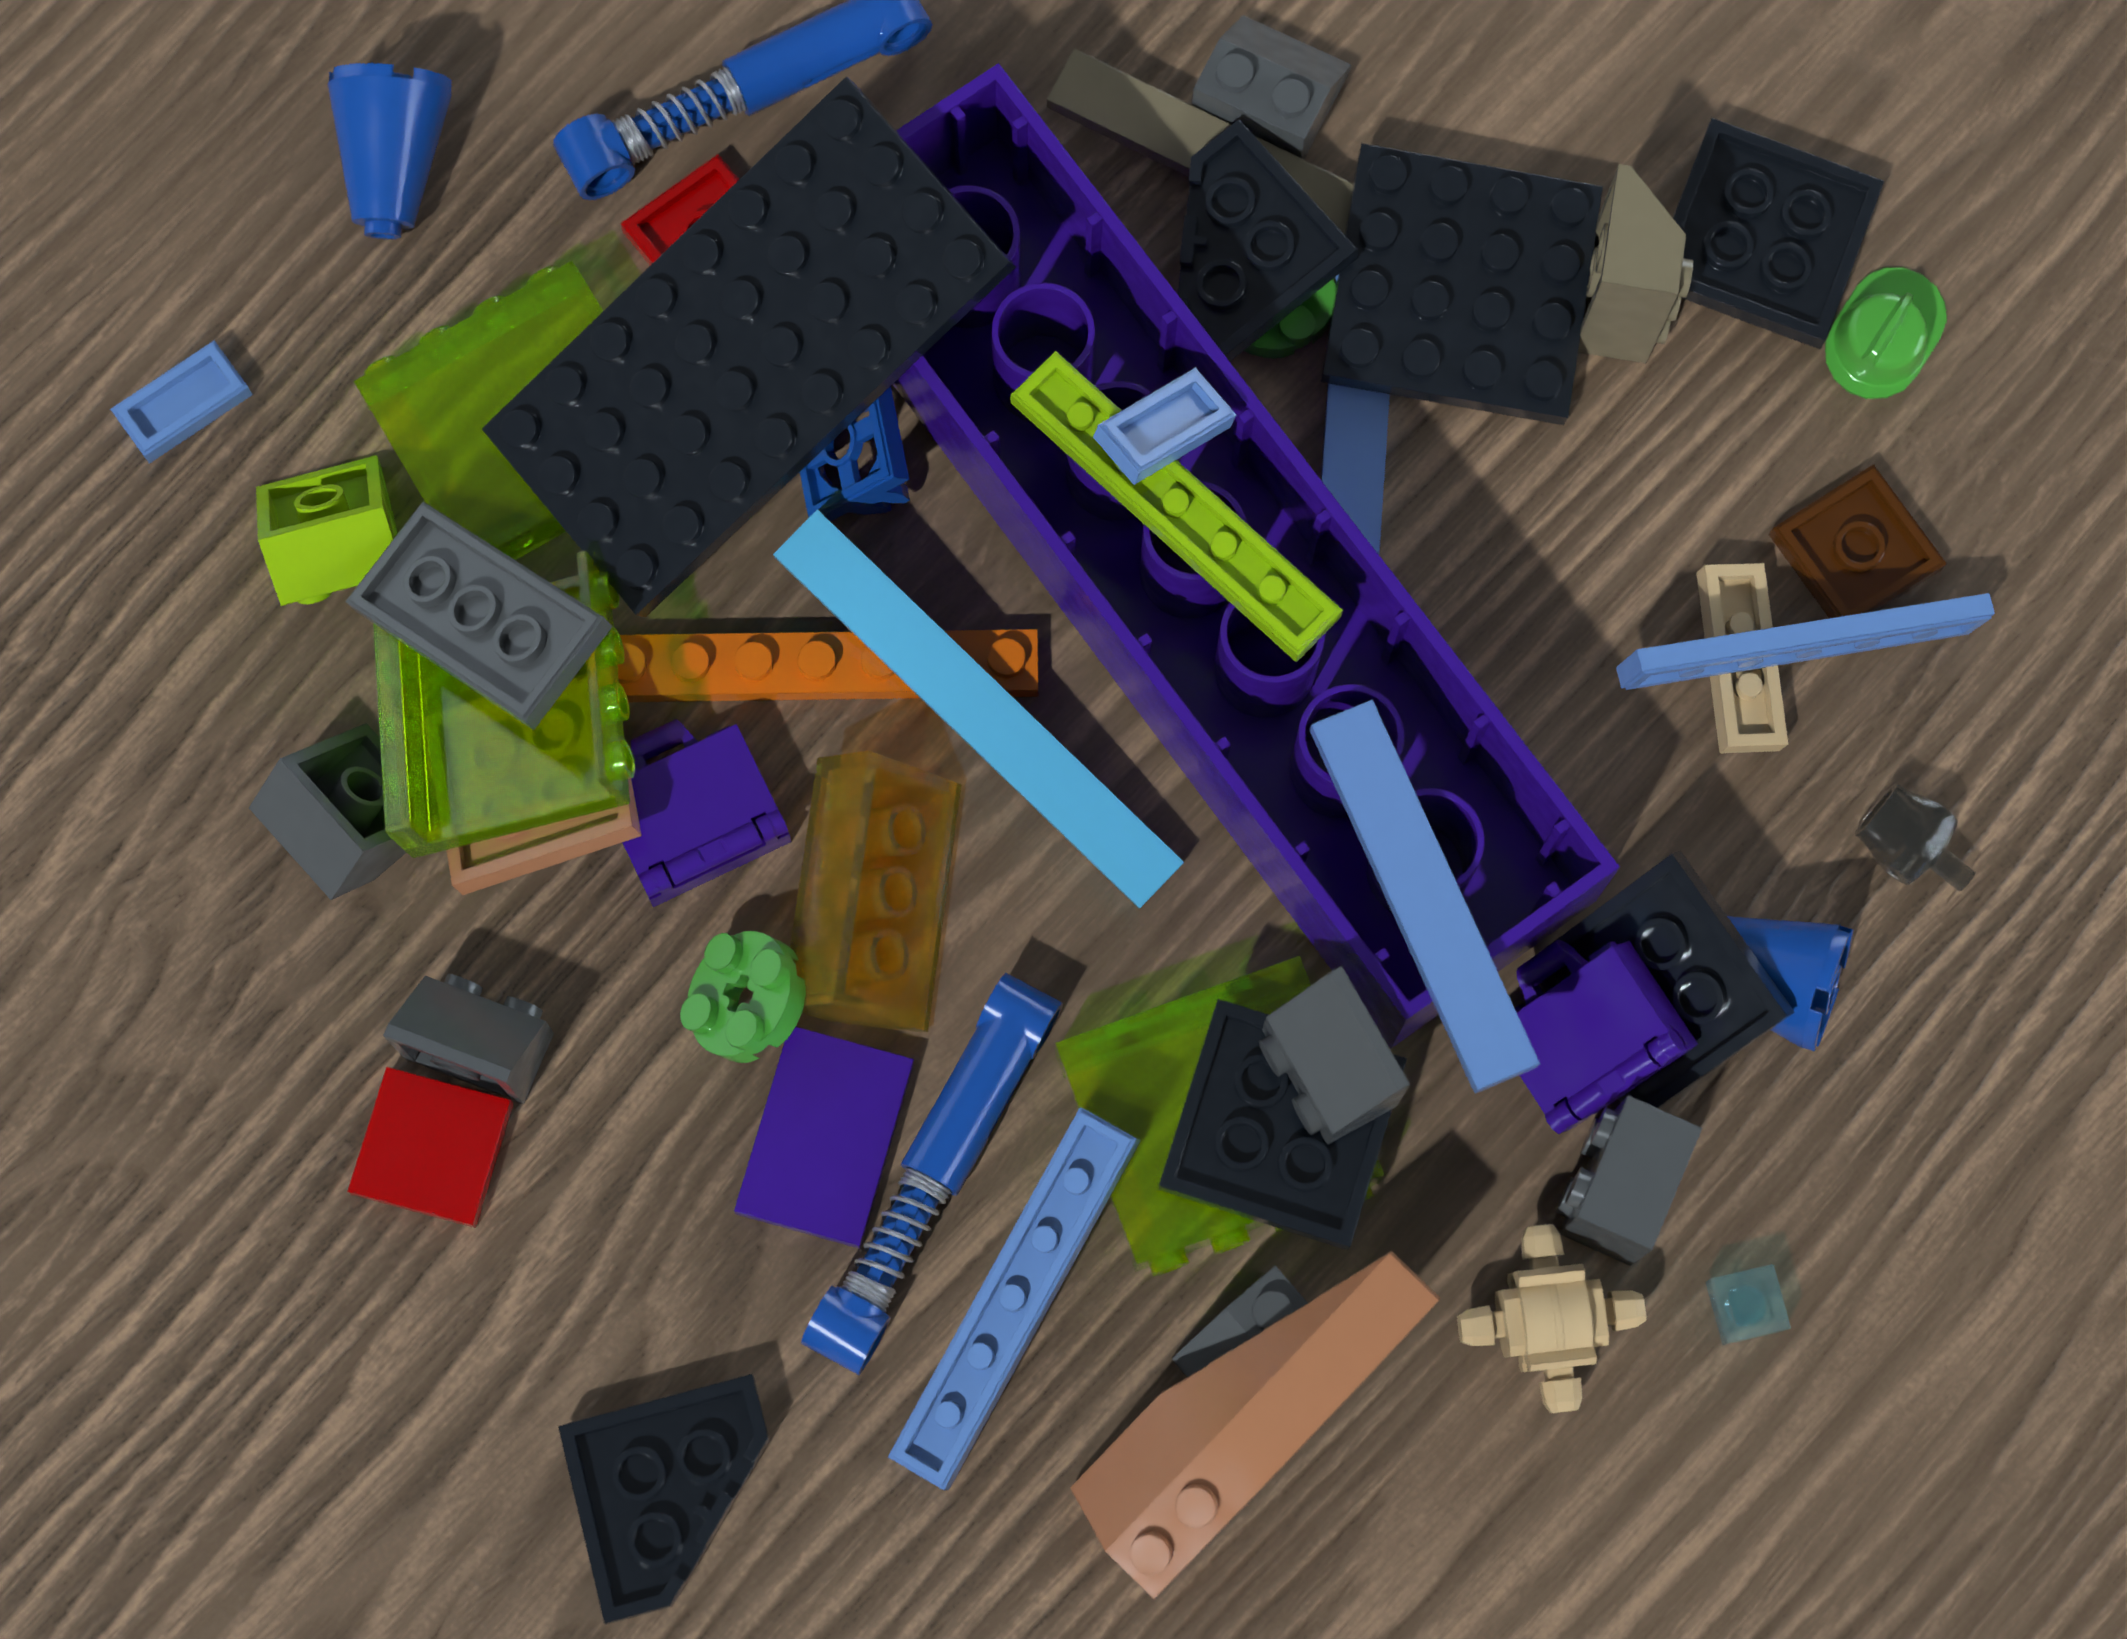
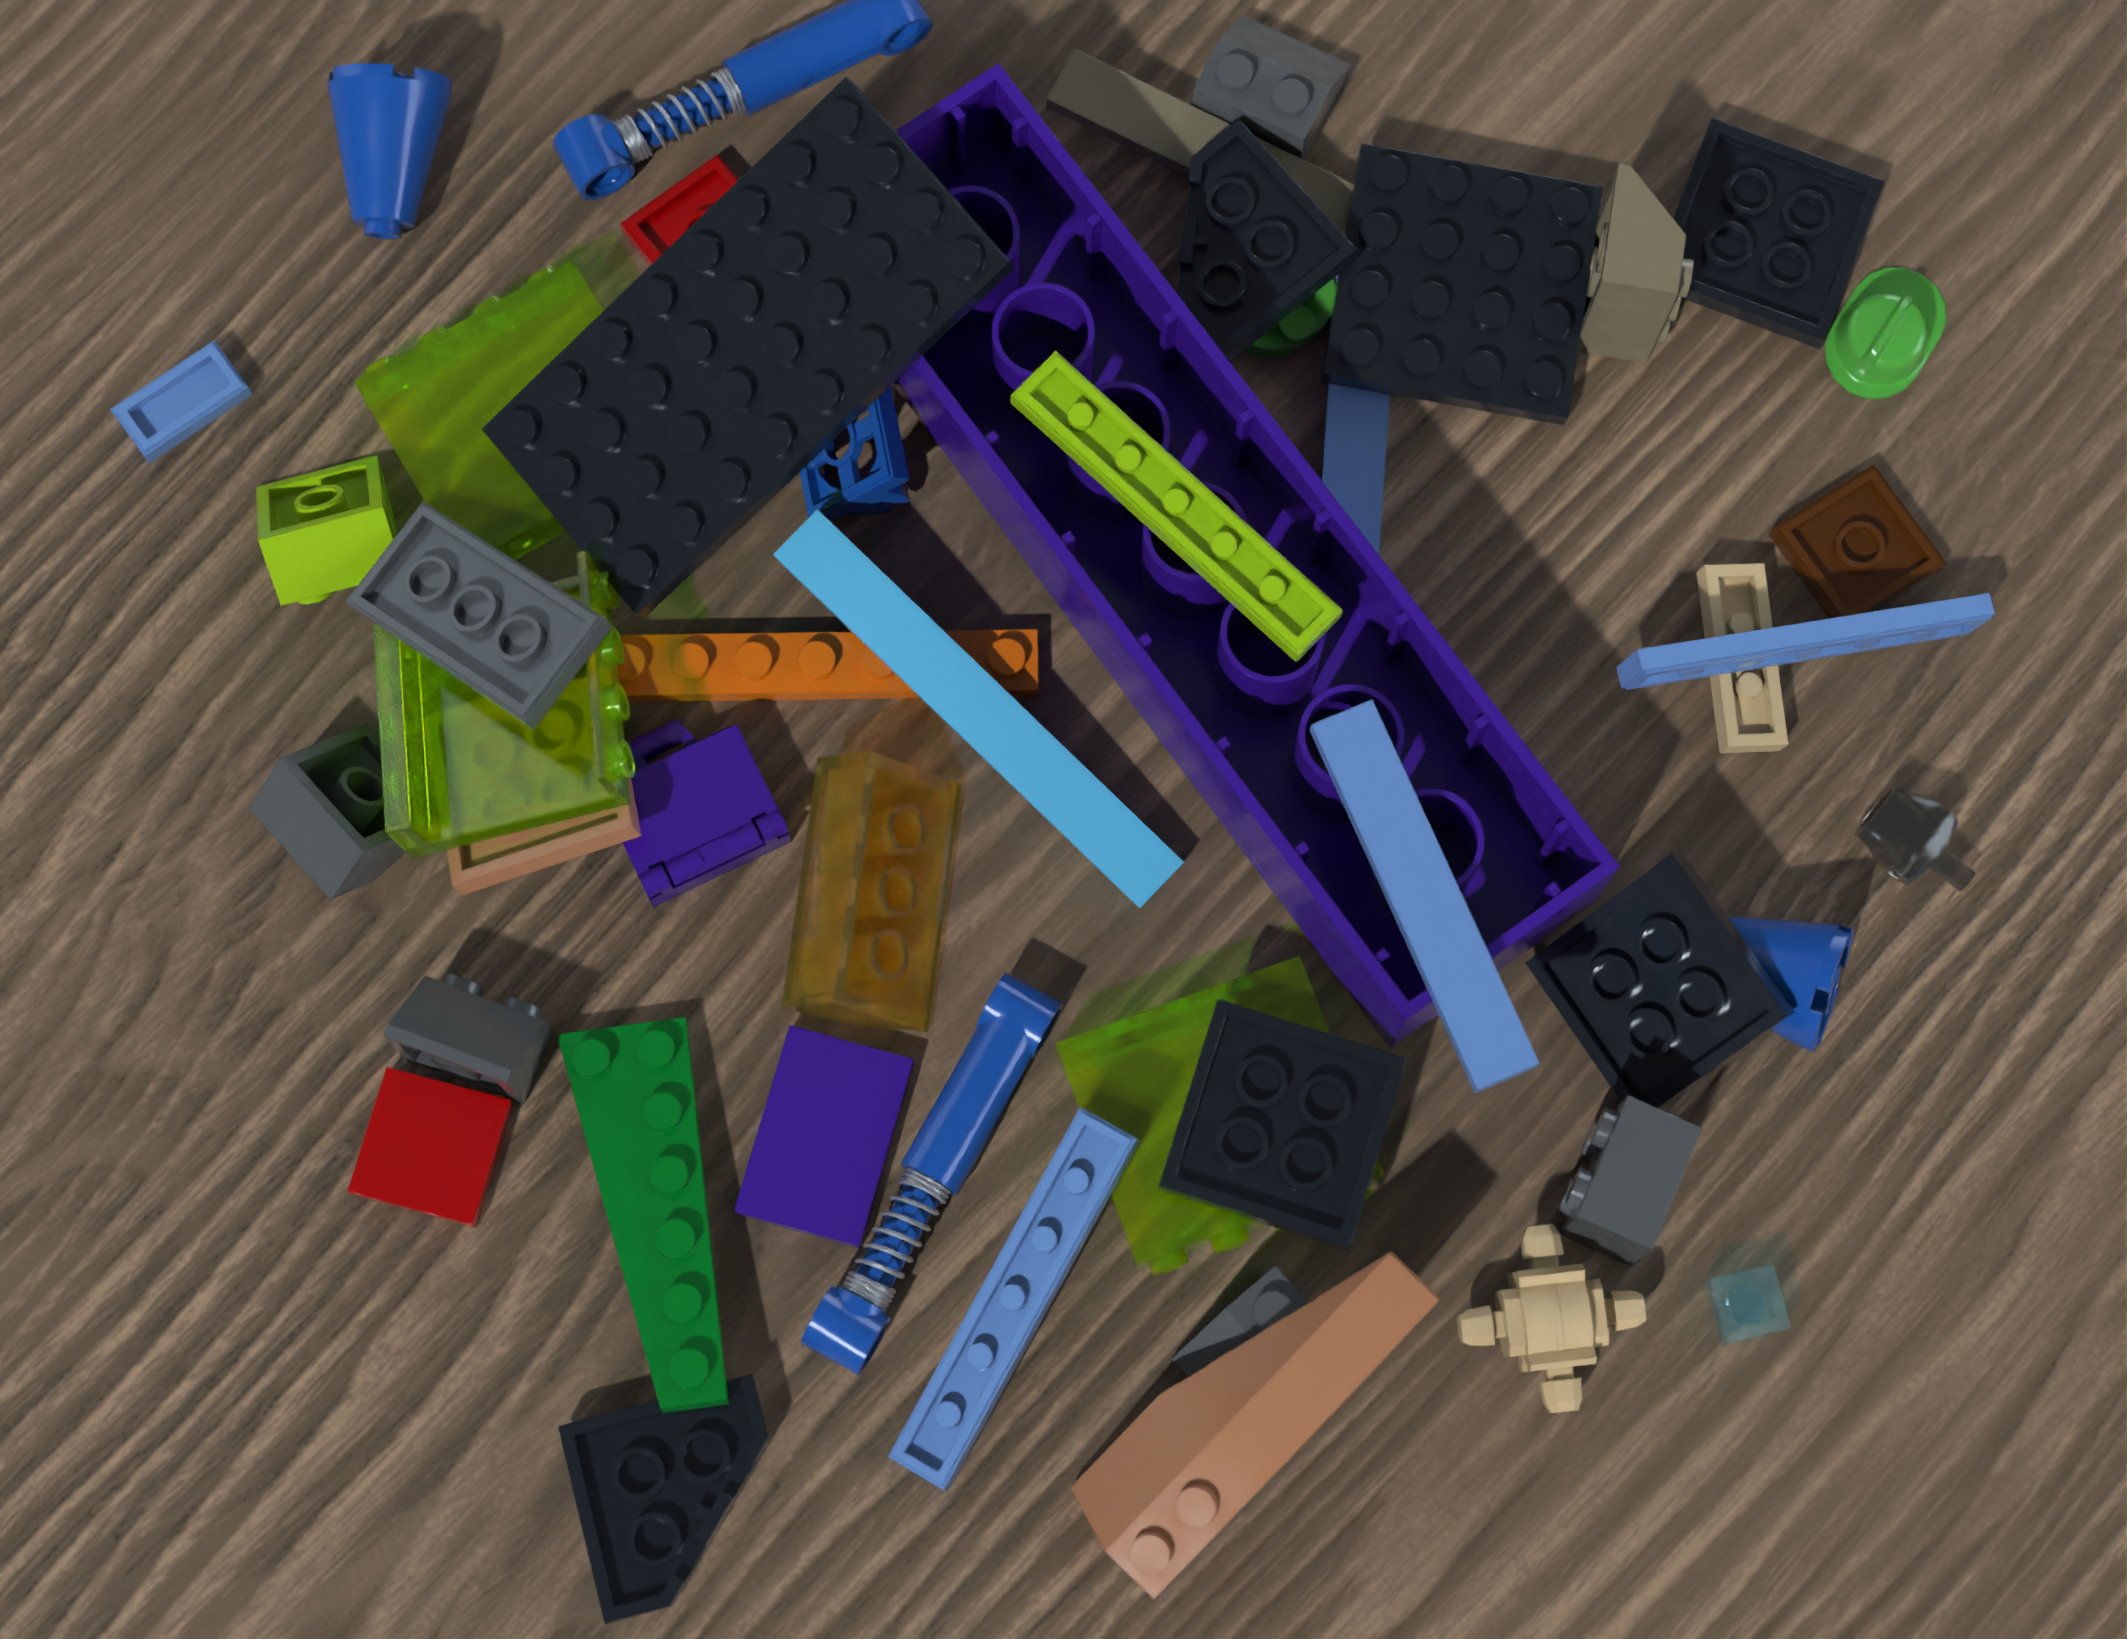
(648, 1160): none -> green wing
(714, 994): bright green plate -> none
(1164, 426): medium blue tile -> none
(1333, 1058): dark grey slope -> none
(1595, 1029): dark purple piece -> none

